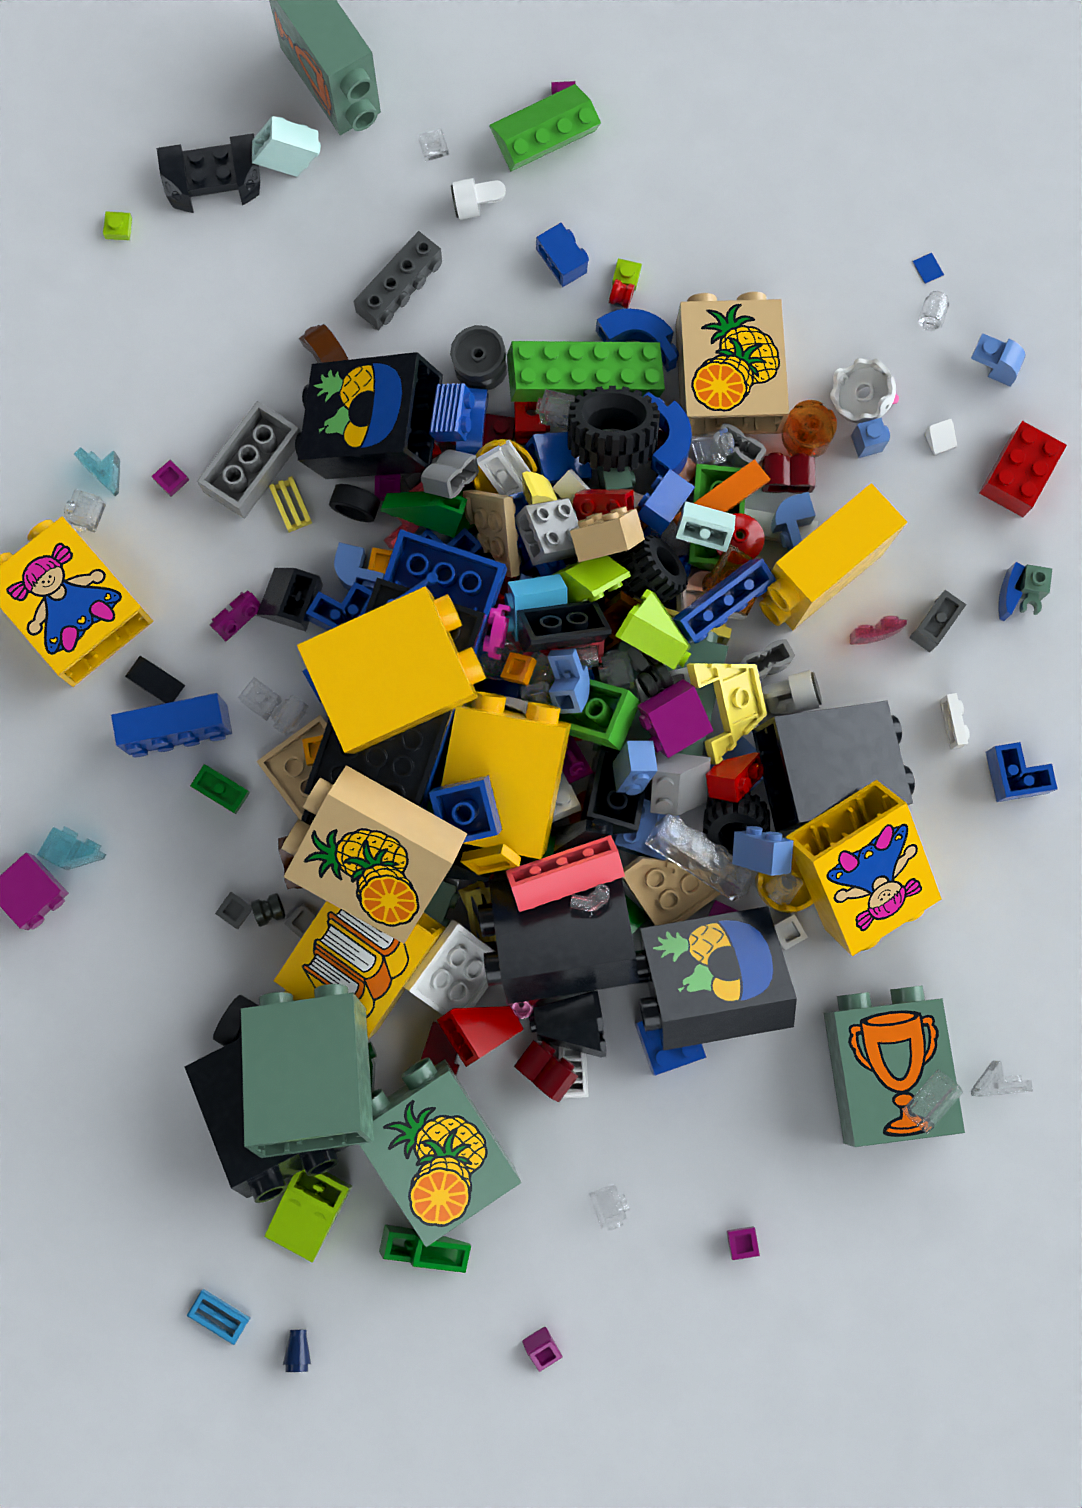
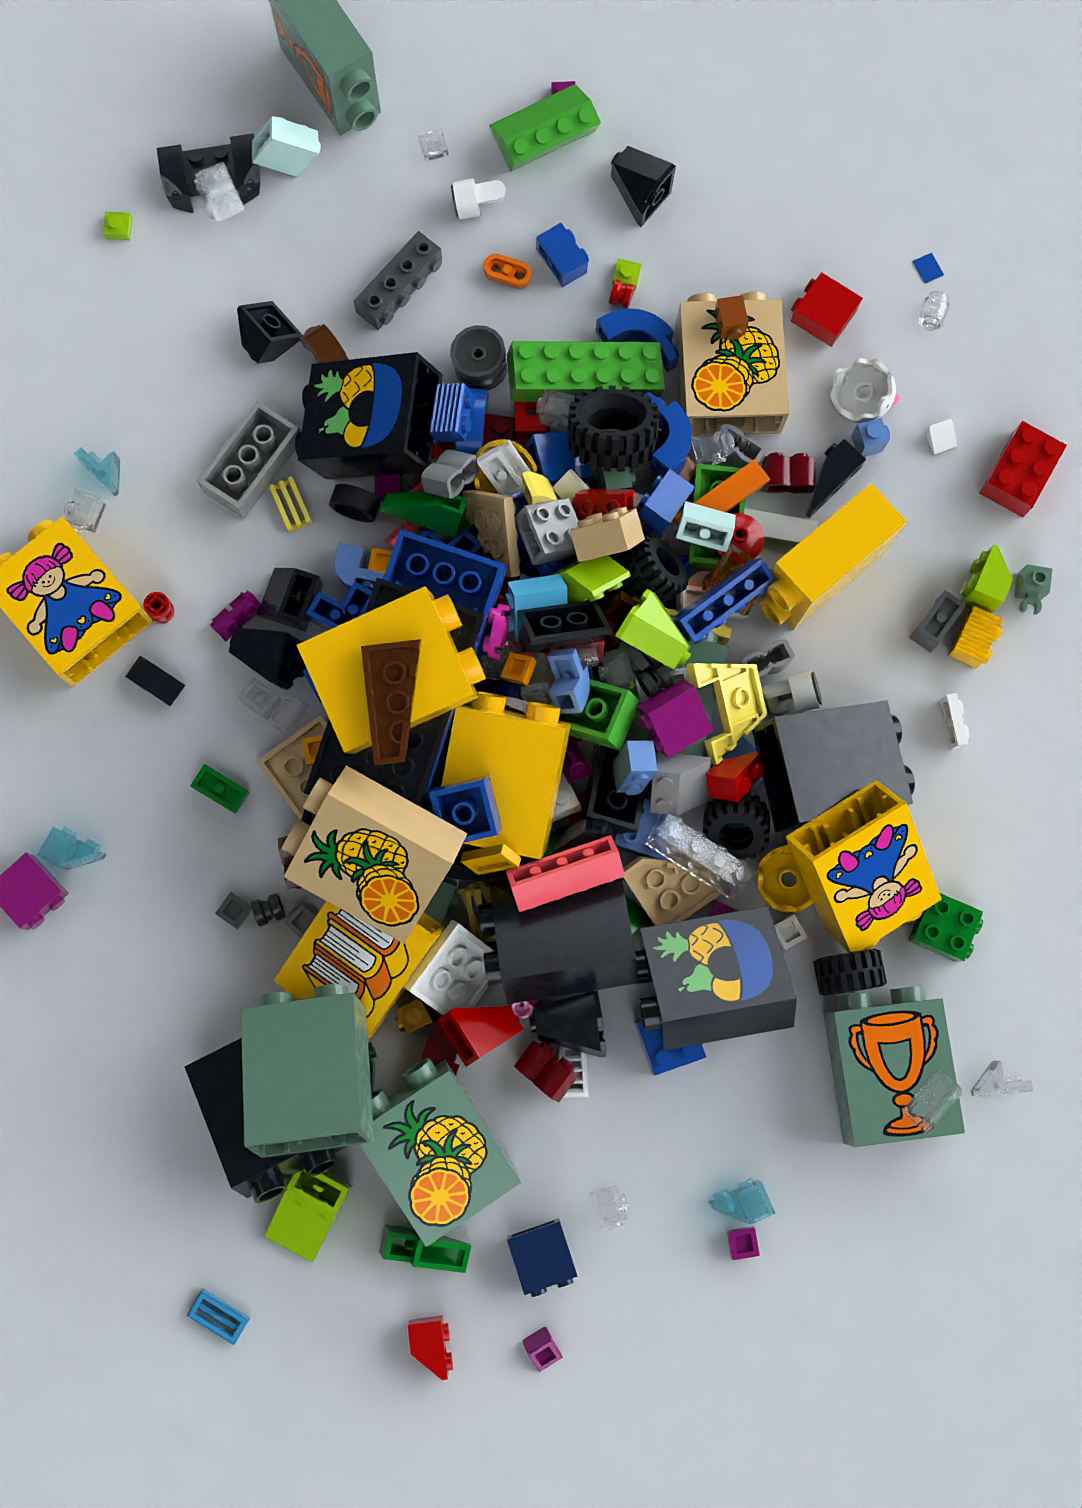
(162, 611): none -> red wheel
(170, 478): magenta plate -> none
(172, 725): blue brick -> none
(219, 191): none -> clear brick
(229, 1026): black tyre -> none
(266, 331): none -> black slope
(269, 654): none -> black slope
(297, 1352): dark blue cone -> none
(390, 692): none -> reddish brown wing
(413, 1017): none -> pearl gold brick
(428, 1344): none -> red slope
(432, 578): blue hinge -> none
(508, 271): none -> orange plate
(542, 1258): none -> dark blue brick
(593, 901): clear arm -> none
(642, 181): none -> black slope
(731, 317): none -> dark orange brick
(746, 1203): none -> clear light blue slope
(762, 851): medium blue brick -> none
(783, 887): clear brick -> none
(790, 515): medium blue brick -> none
(809, 429): clear orange brick -> none
(825, 308): none -> red brick
(838, 468): none -> black slope
(849, 972): none -> black tyre
(883, 629): clear pink slope -> none
(948, 928): none -> green brick
(976, 637): none -> yellow brick
(988, 581): none -> lime slope
(1002, 357): medium blue brick -> none
(1008, 594): blue slope -> none
(1011, 777): blue brick -> none

